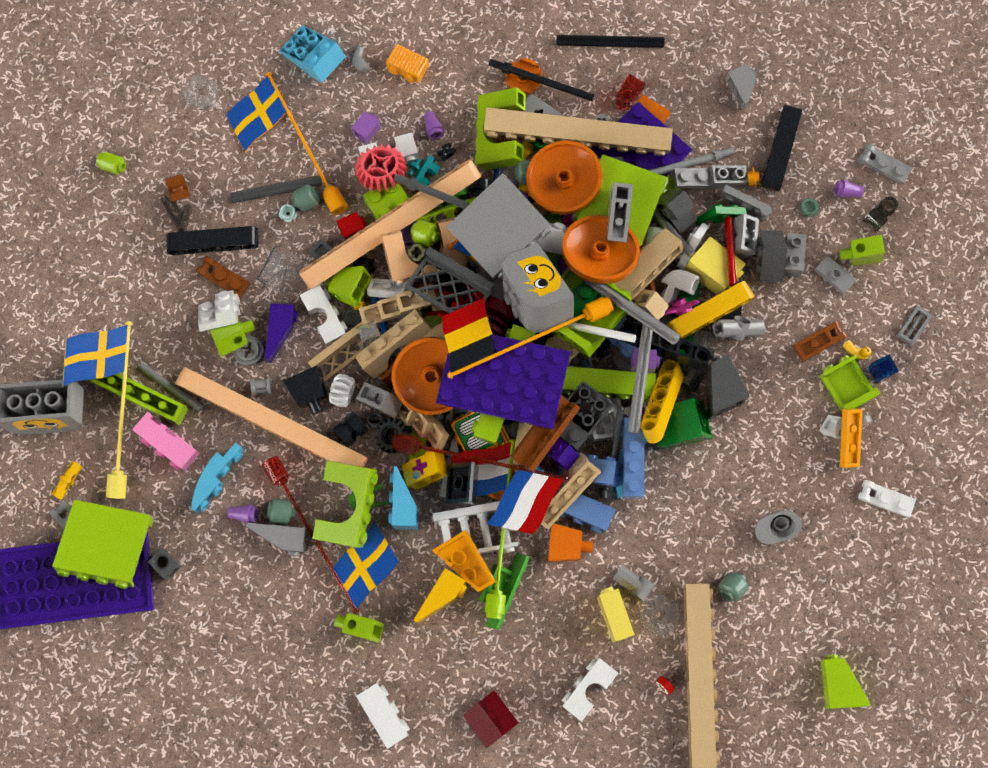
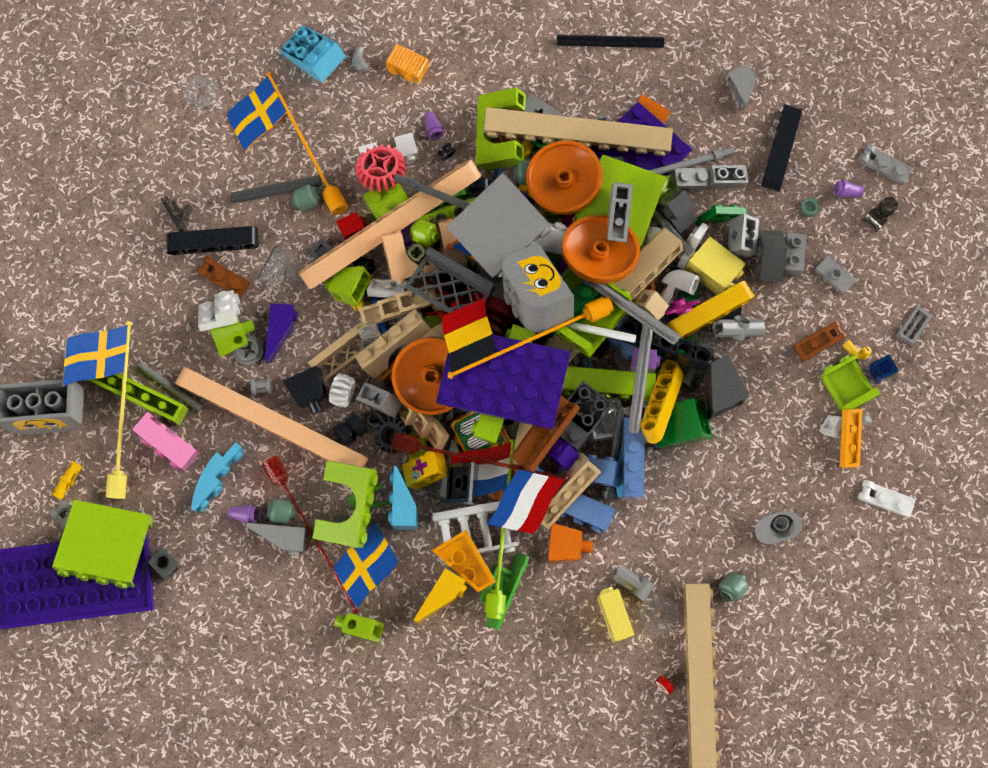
(111, 163): lime brick -> none
(177, 187): dark orange bracket -> none
(287, 208): light aqua plate -> none
(317, 301): white arch -> none
(351, 317): dark grey tile -> none
(366, 127): medium lavender brick -> none
(383, 715): white brick -> none
(427, 166): teal hips -> none
(490, 719): dark red slope -> none
(508, 68): black bar -> none
(526, 86): orange plate -> none
(598, 673): white arch -> none
(629, 91): clear red piece -> none
(730, 251): red bar -> none
(752, 205): light grey plate -> none
(753, 177): light orange plate -> none
(841, 685): lime slope -> none
(870, 250): lime torso -> none

